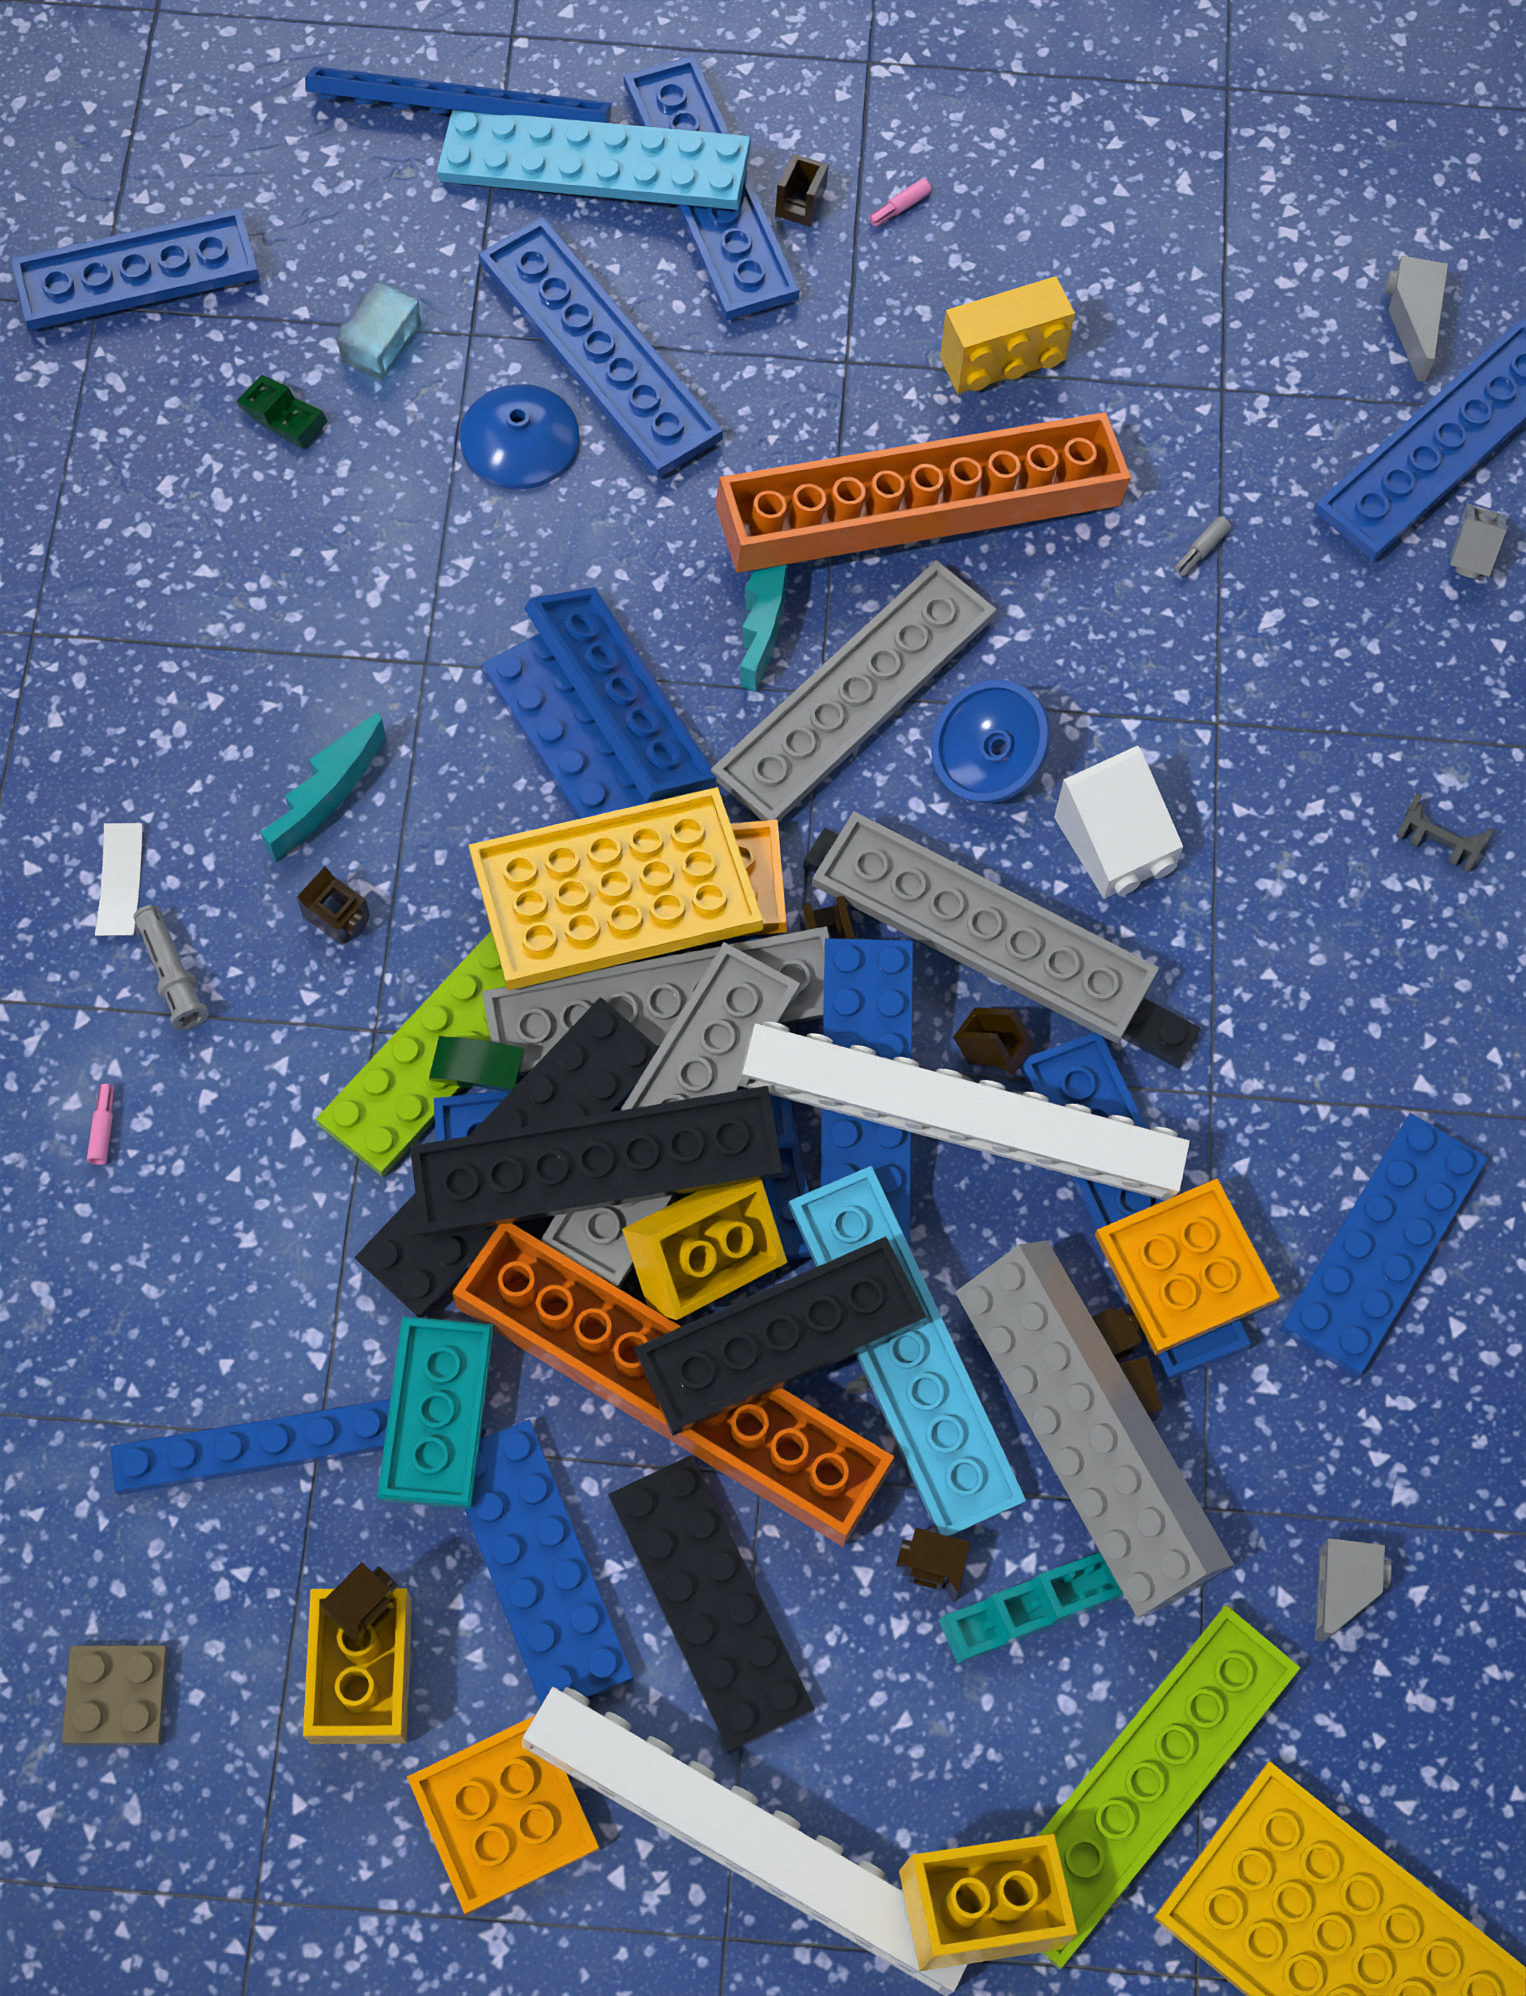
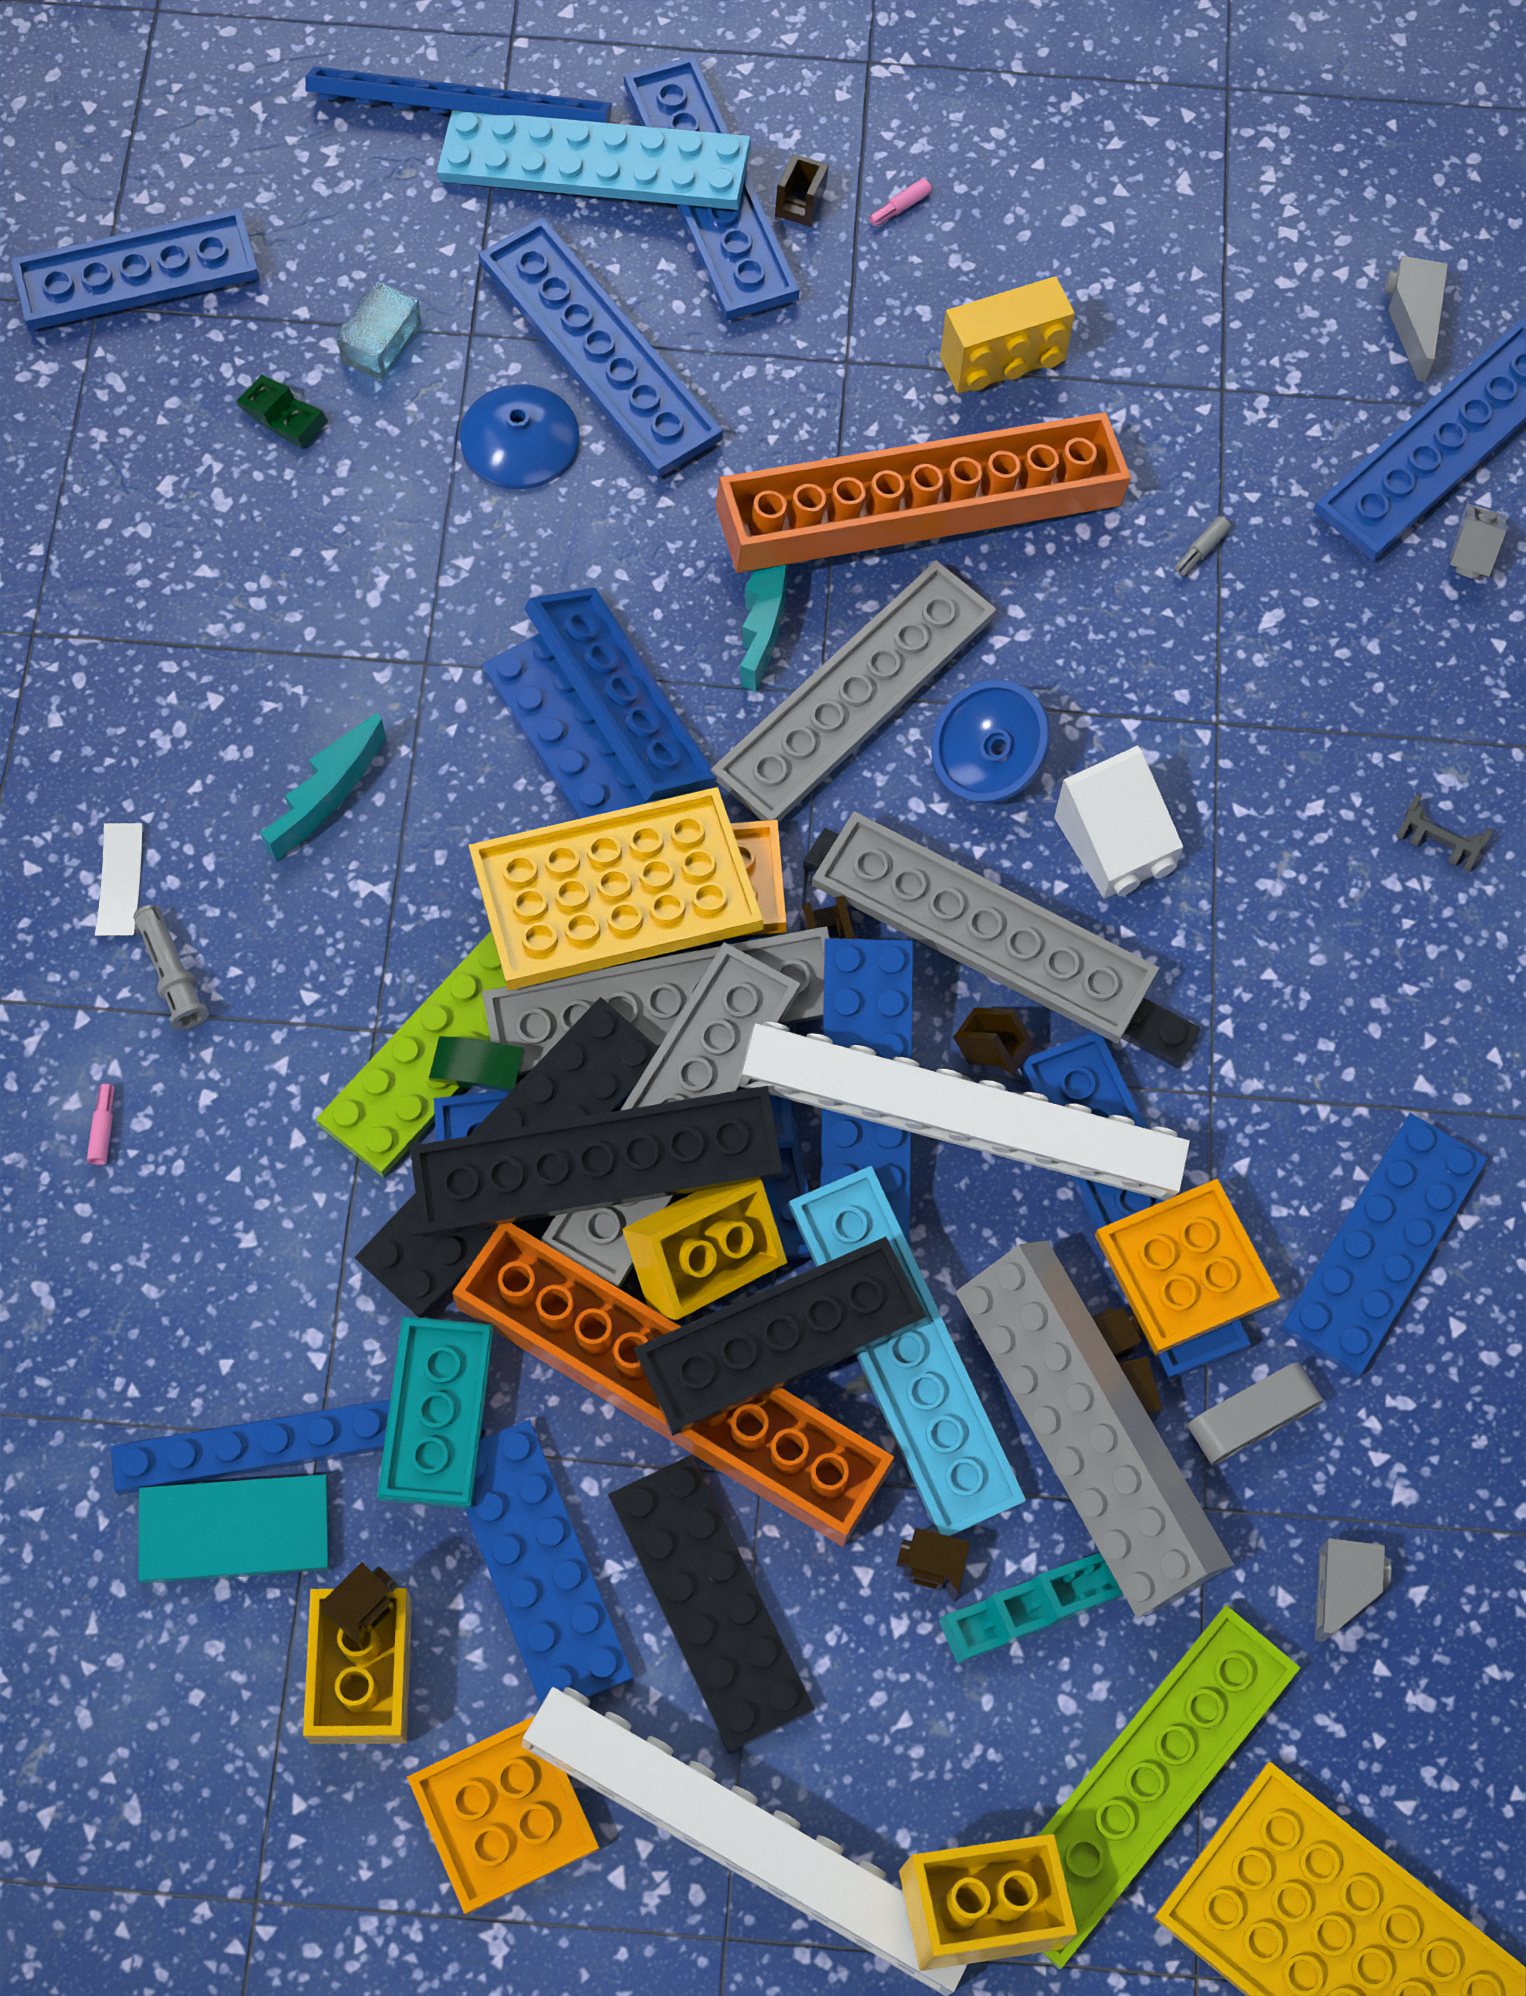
(115, 1696): dark tan plate -> none
(233, 1529): none -> teal tile
(347, 921): dark brown window -> none
(1255, 1413): none -> light grey beam

